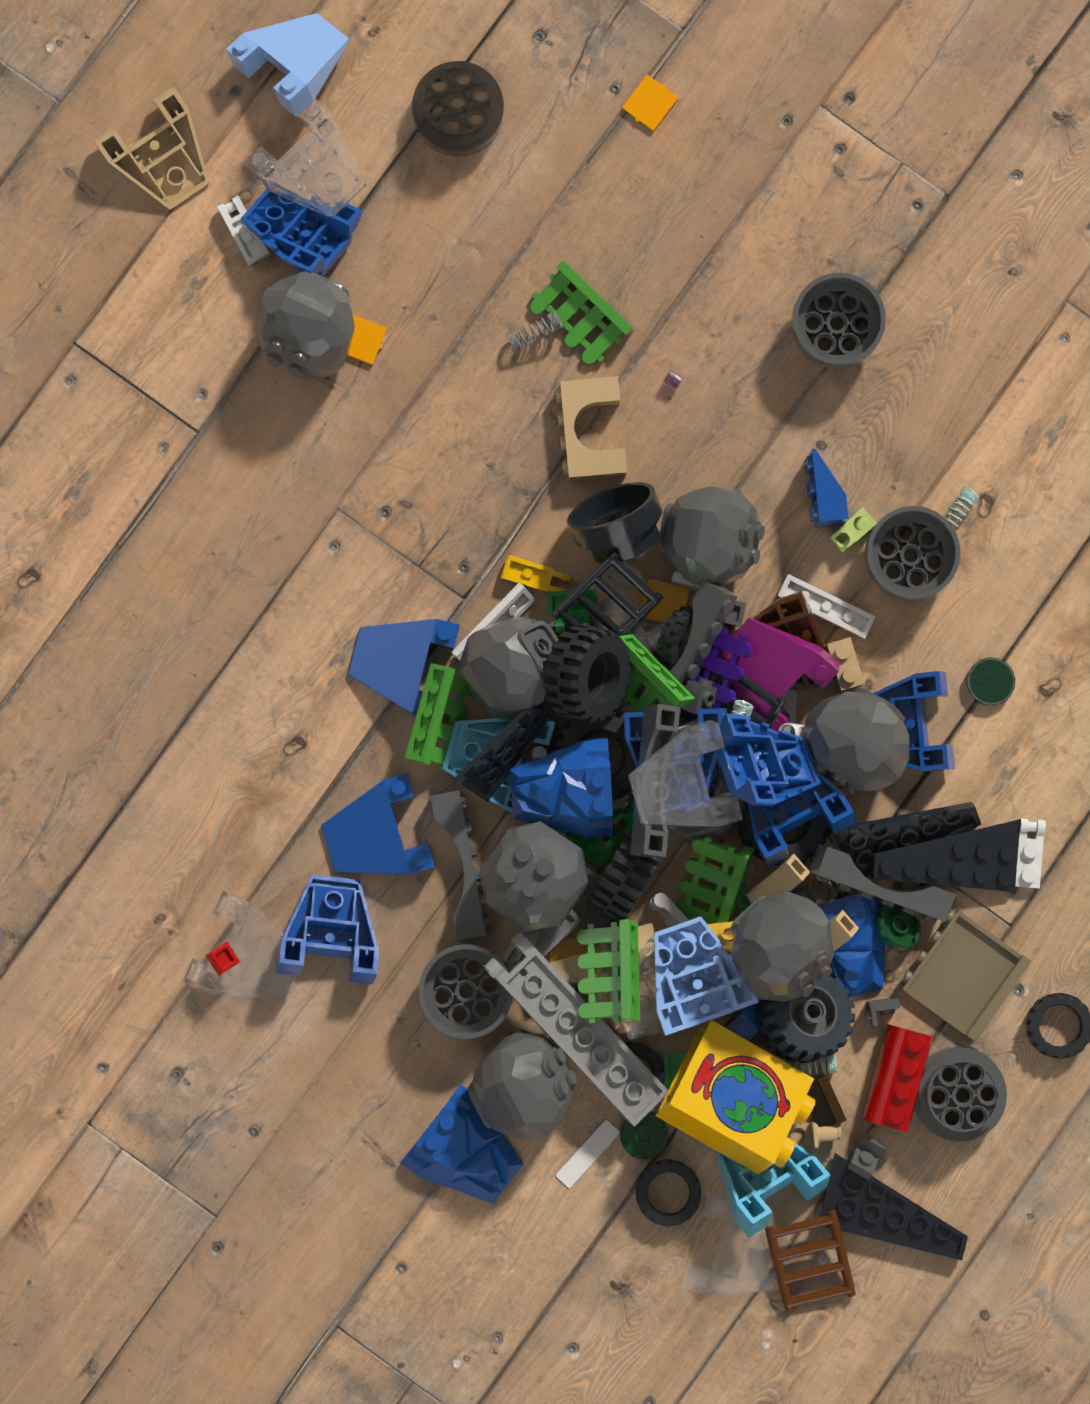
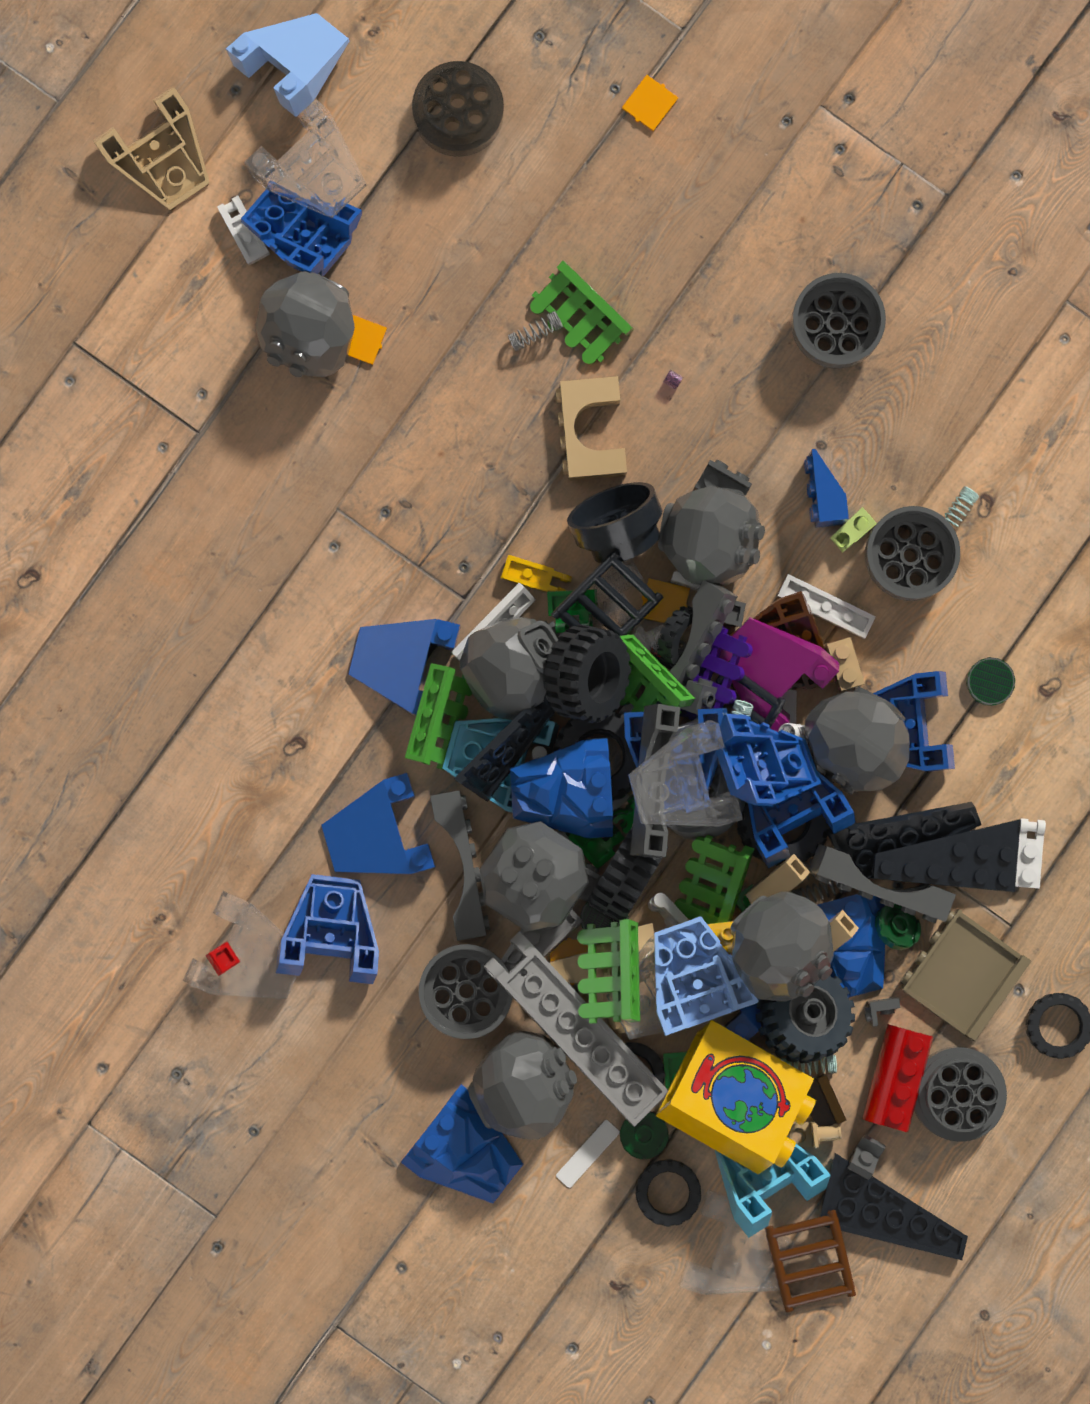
(718, 476): none -> dark grey bracket

